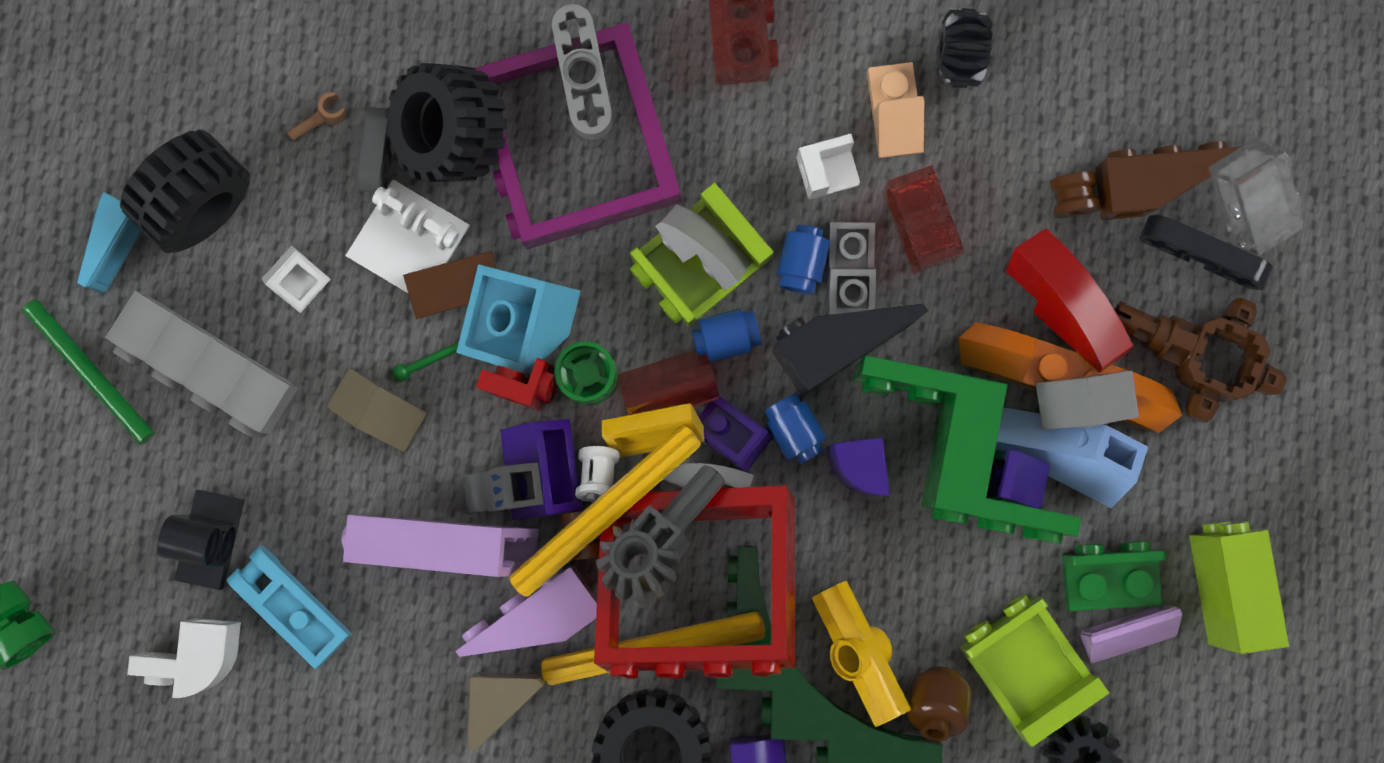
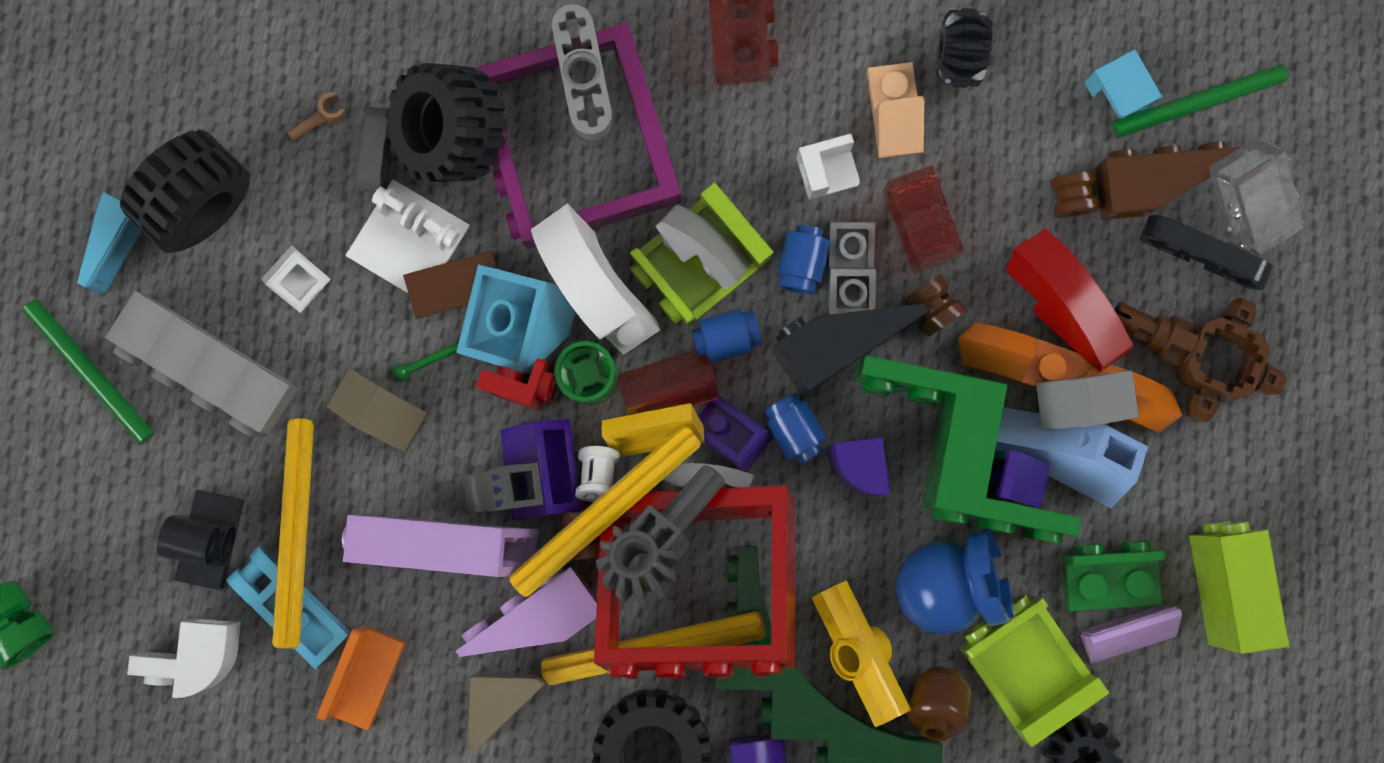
(293, 534): none -> yellow axle
(361, 677): none -> orange panel
(589, 282): none -> white arch
(940, 306): none -> reddish brown wheel
(951, 586): none -> blue tile
(1125, 85): none -> medium azure panel
(1200, 101): none -> green bar

